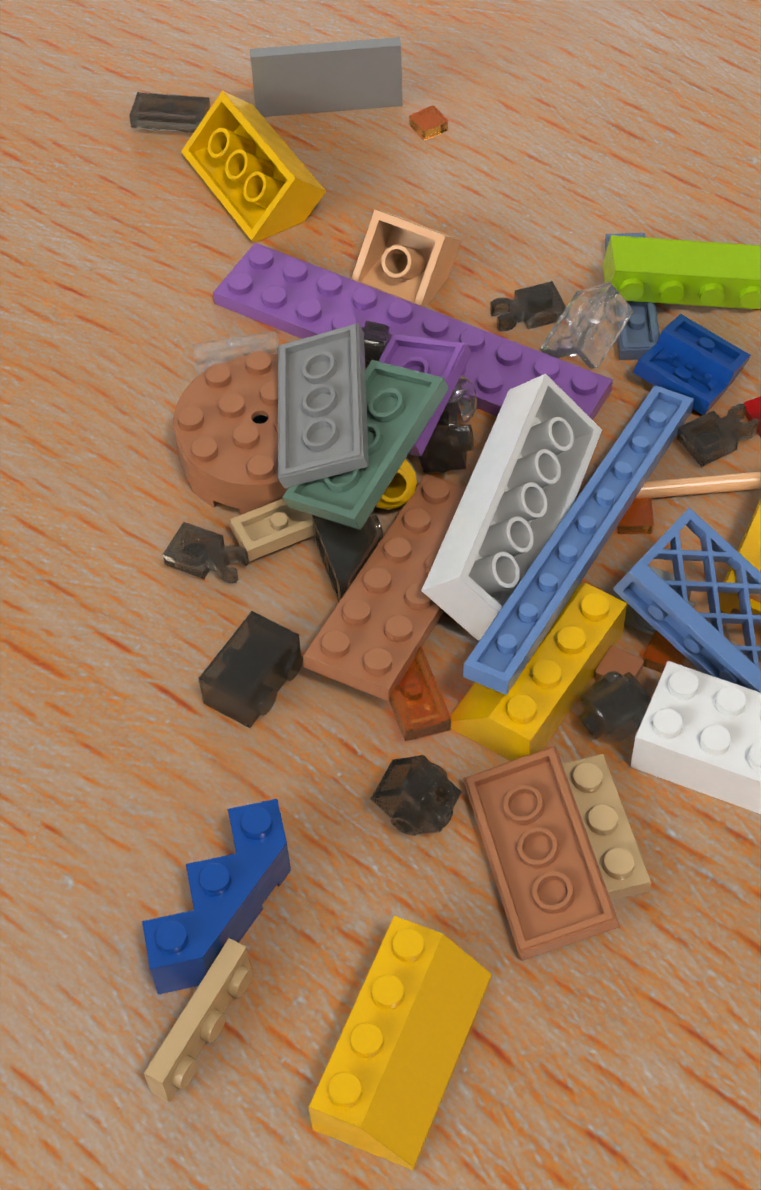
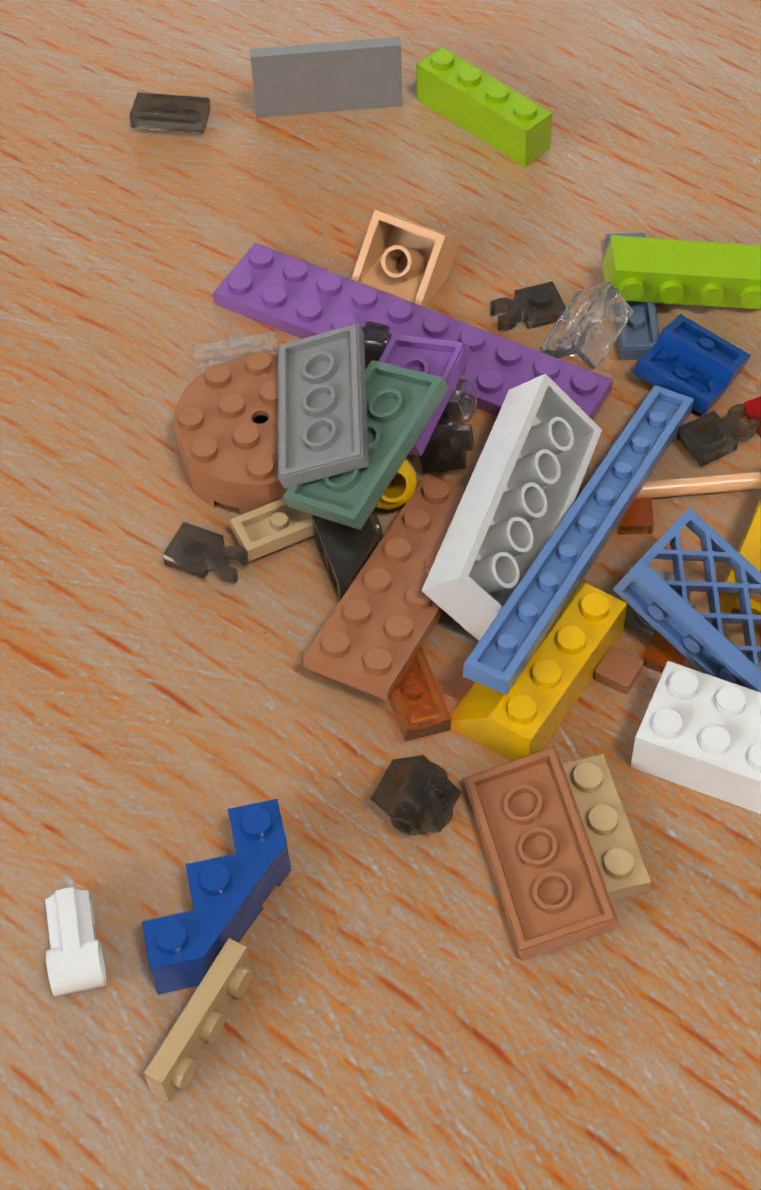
(75, 955): none -> white piece
(251, 169): yellow slope -> none
(251, 669): clear smoke brick -> none
(400, 1044): yellow slope -> none
(428, 122): clear orange piece -> none
(484, 106): none -> lime brick
(614, 706): clear smoke head -> none

